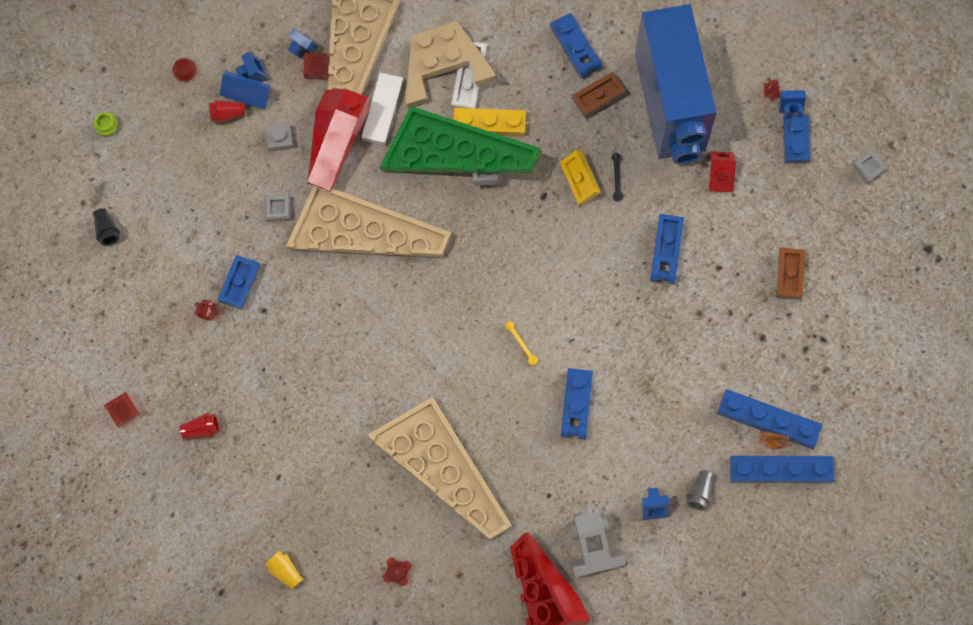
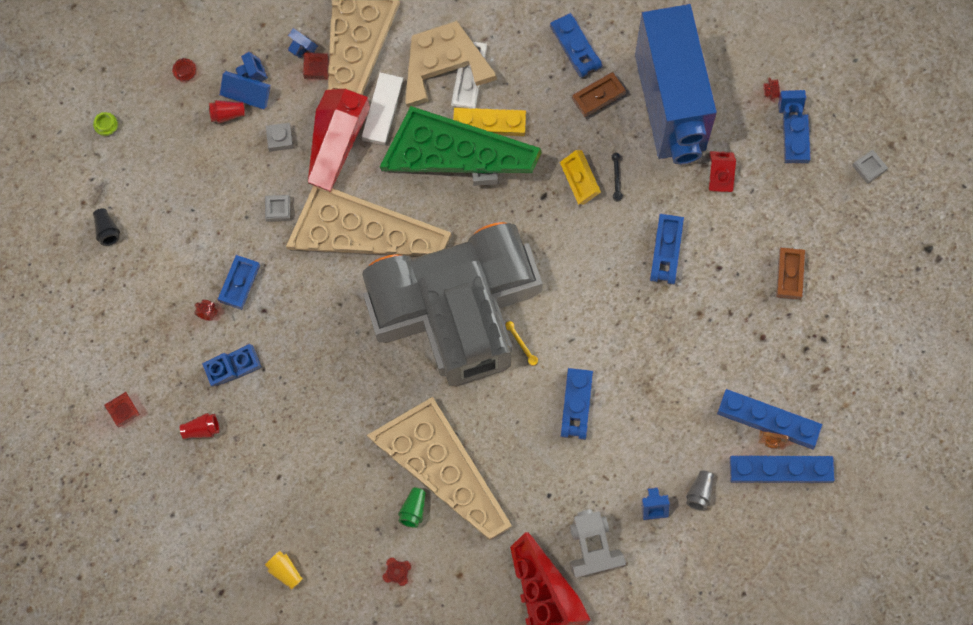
(231, 366): none -> blue slope
(412, 510): none -> green cone
(455, 299): none -> dark grey piece

